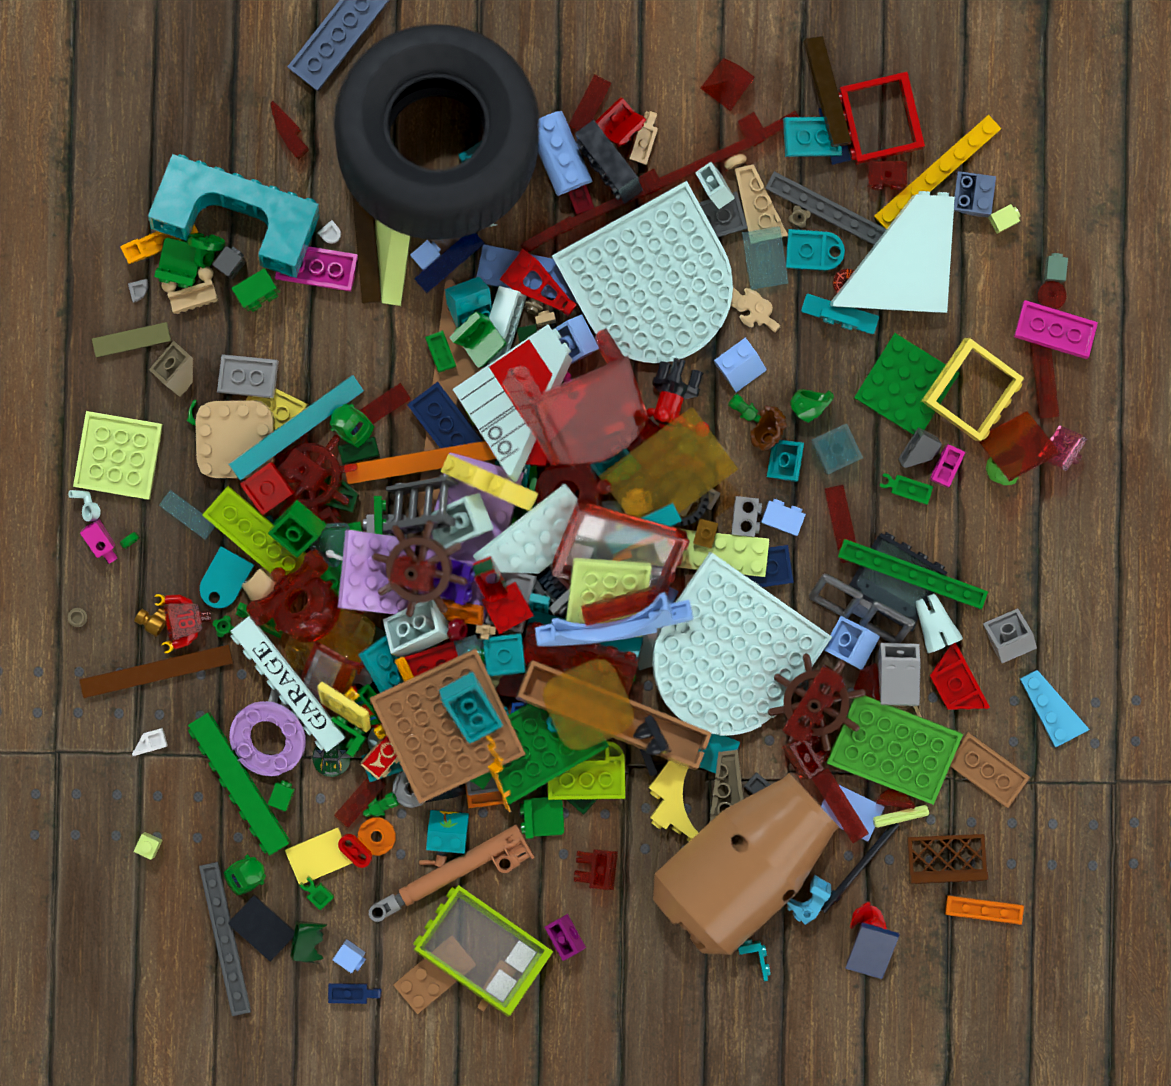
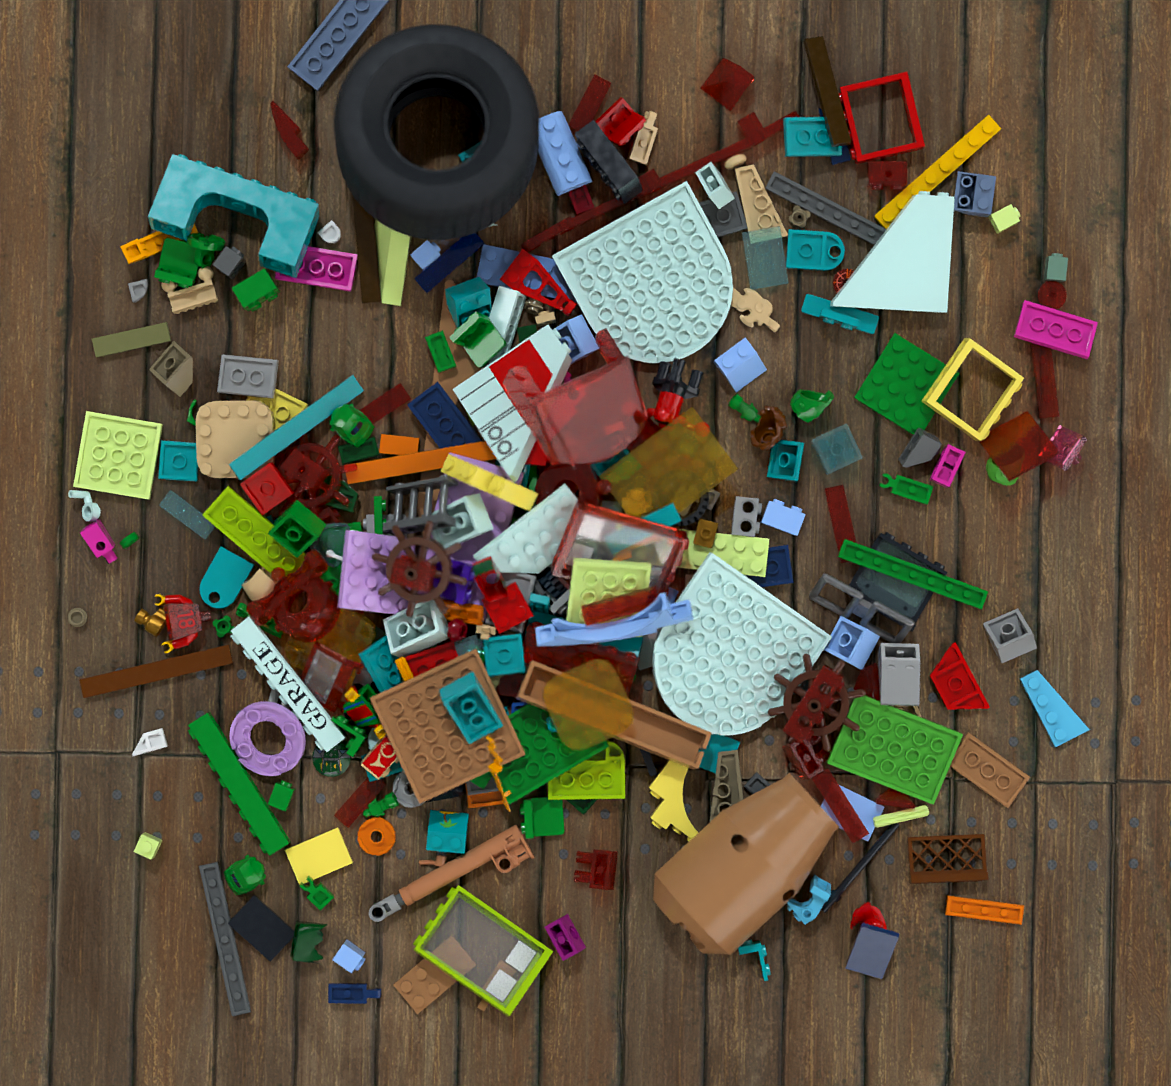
(178, 461): none -> teal tile
(344, 707): light yellow tile -> none
(353, 851): red plate -> none
(398, 444): none -> orange tile
(649, 729): black tile -> none
(936, 624): light aqua piece -> none

